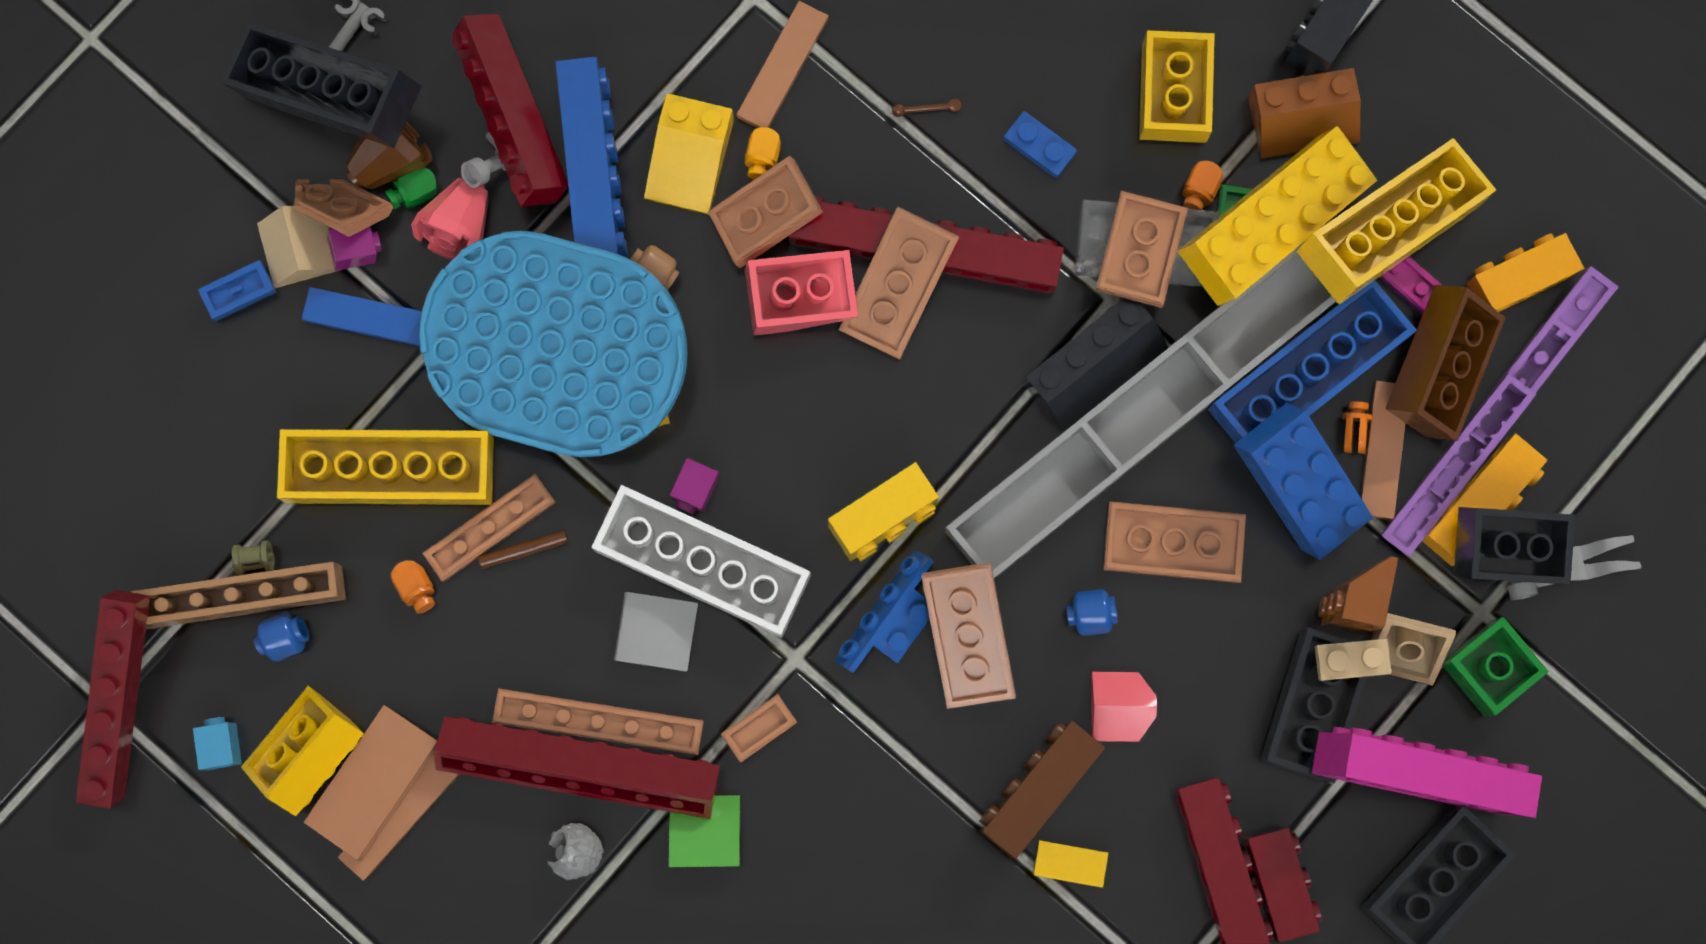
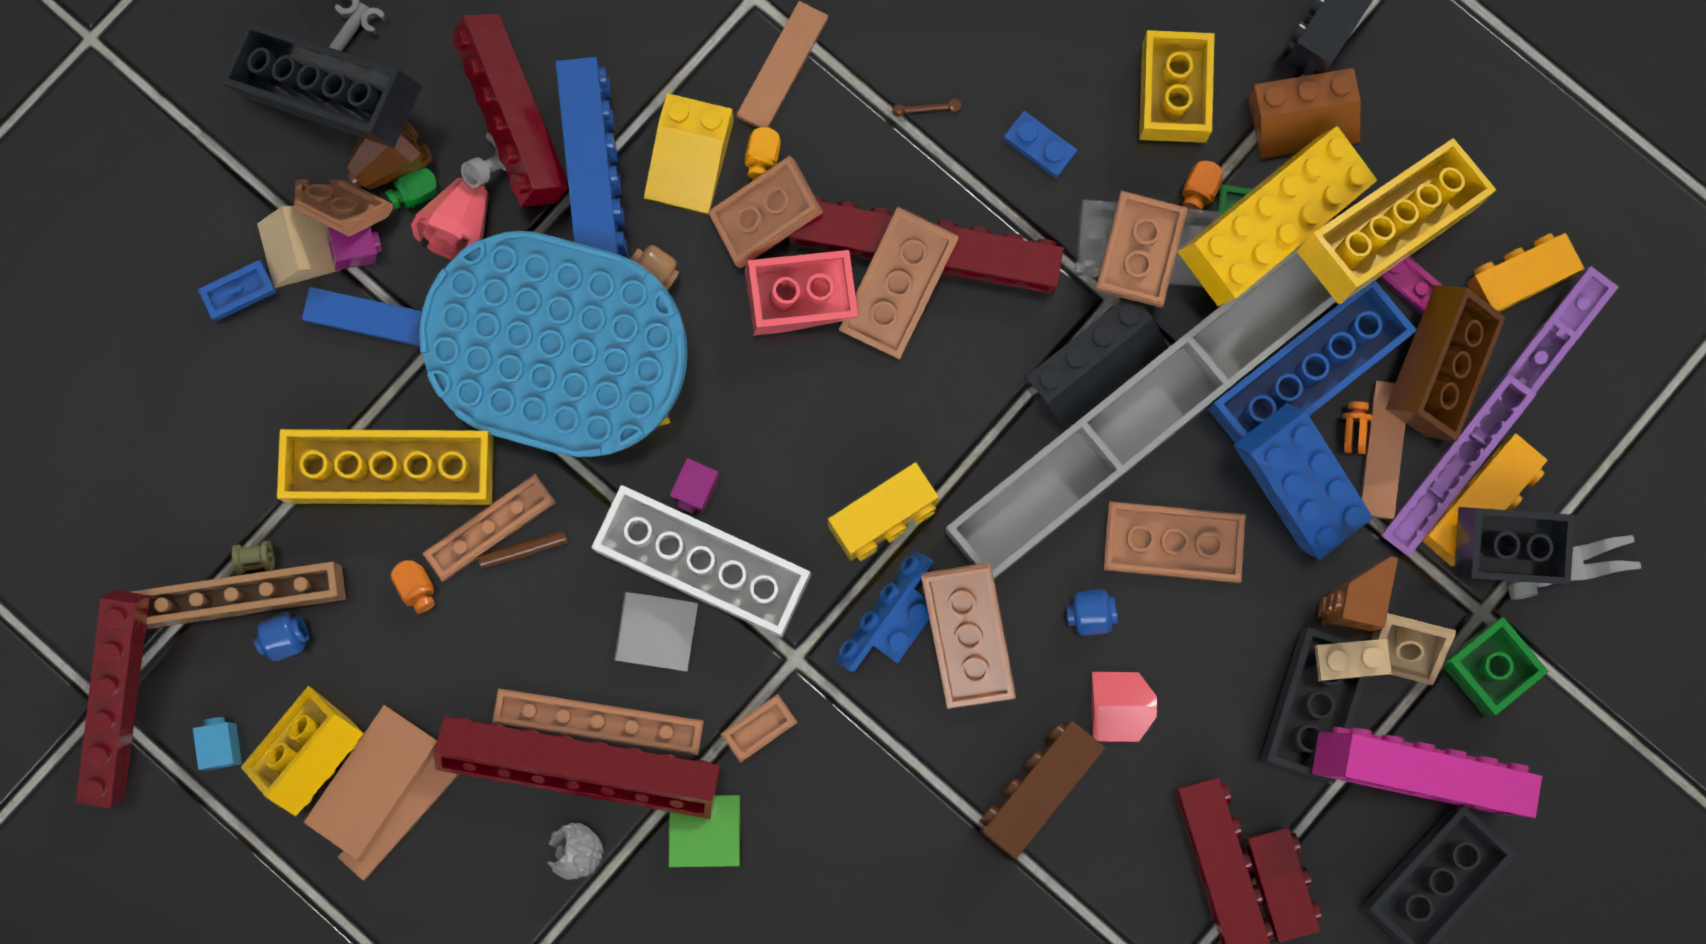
(1070, 863): yellow tile -> none

